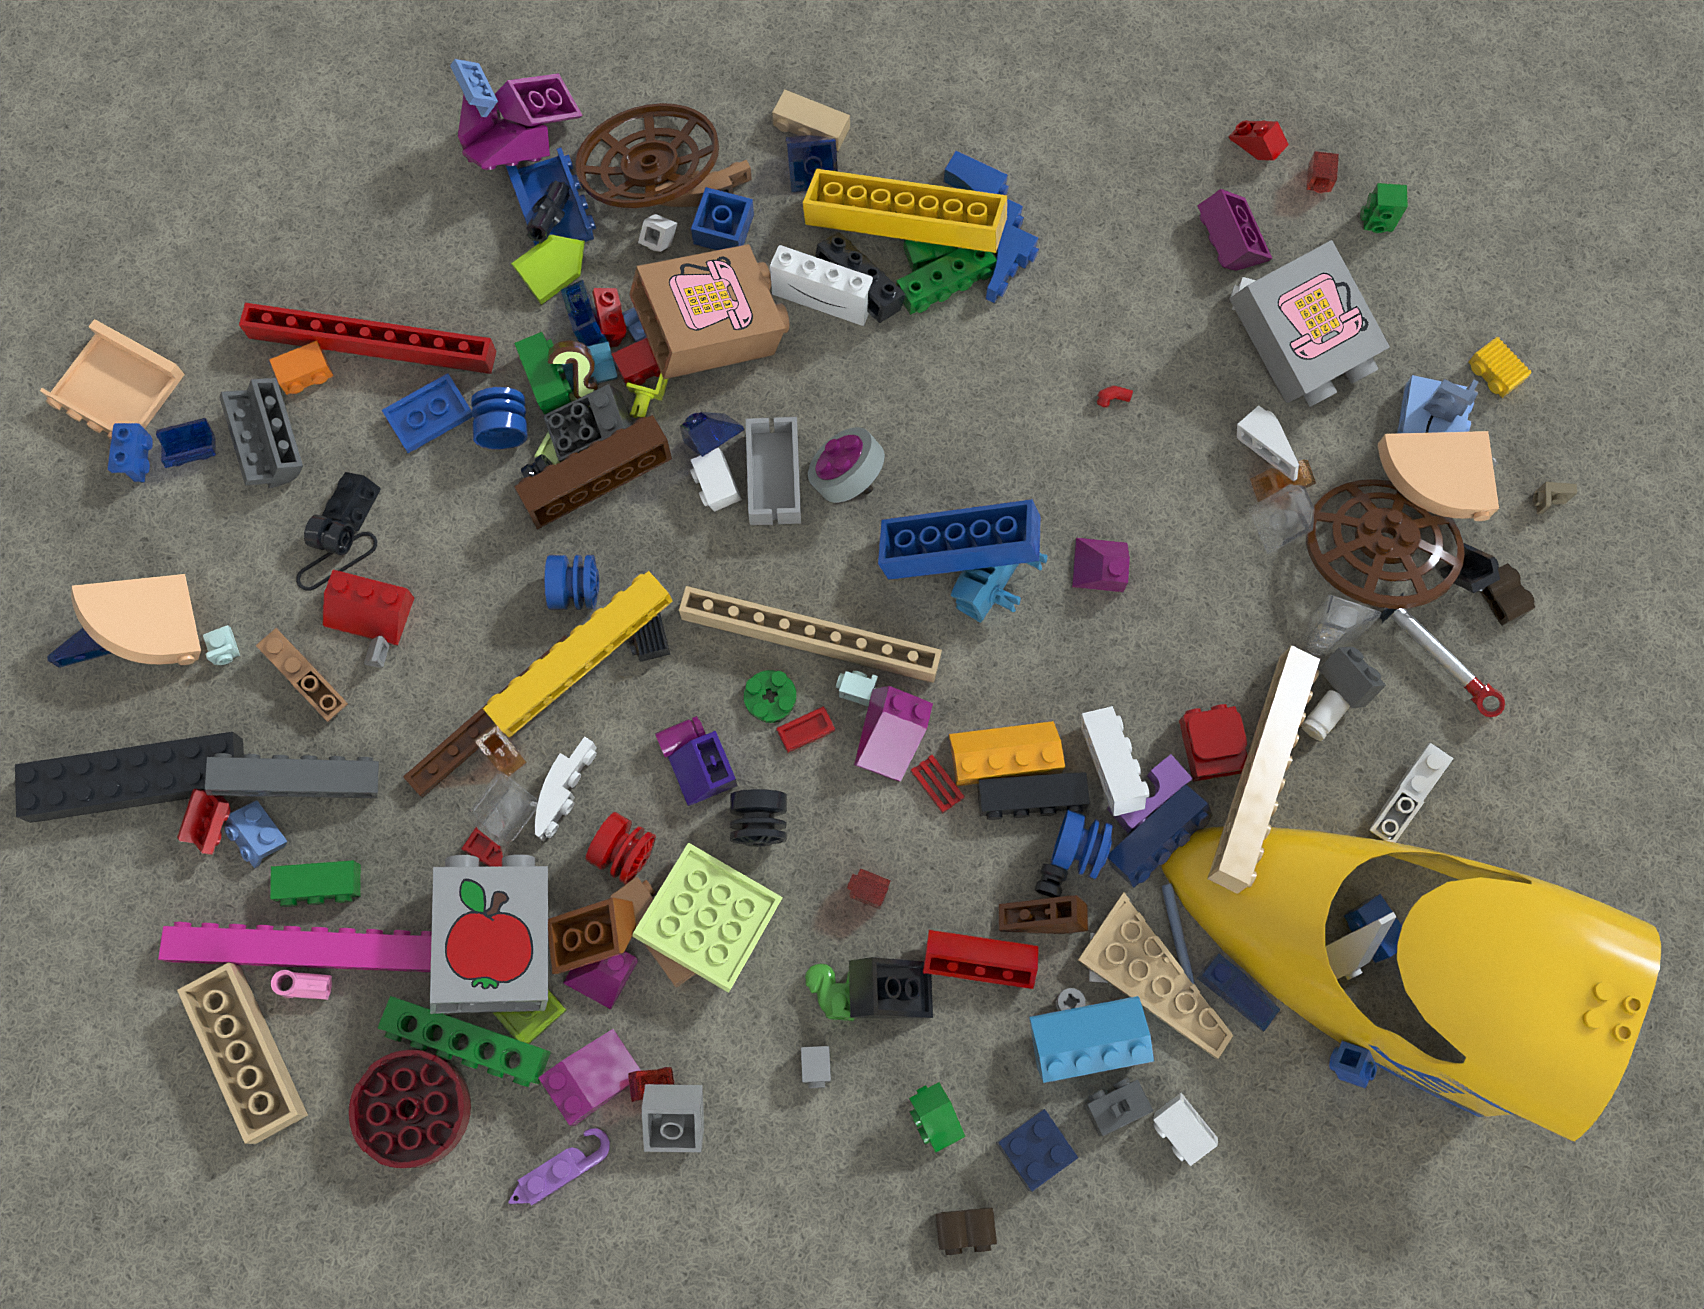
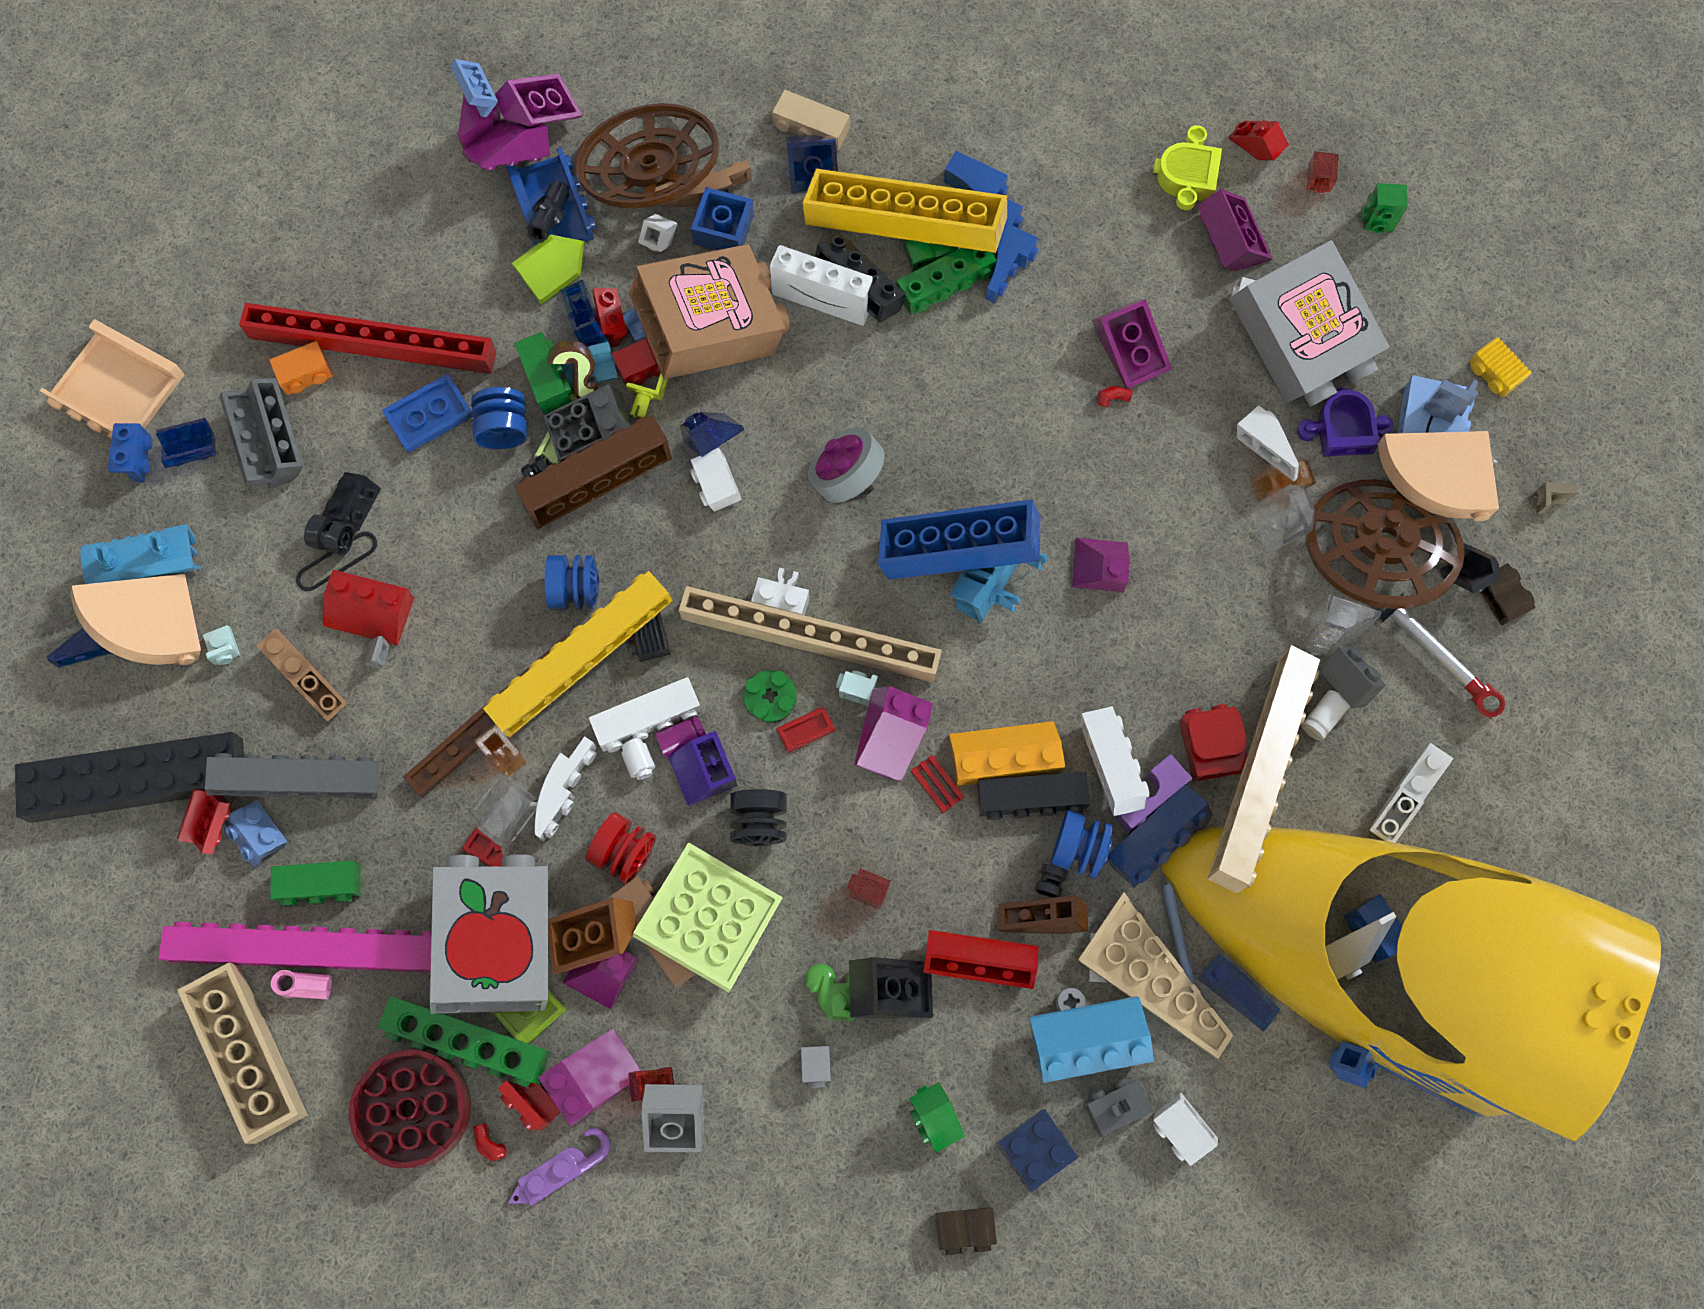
(140, 556): none -> dark azure piece
(487, 1147): none -> red arm
(531, 1102): none -> red bracket
(637, 759): none -> white brick
(645, 715): none -> white brick
(773, 471): light grey piece -> none
(781, 595): none -> white brick
(1133, 343): none -> magenta slope
(1189, 169): none -> neon yellow piece
(1346, 425): none -> dark purple piece

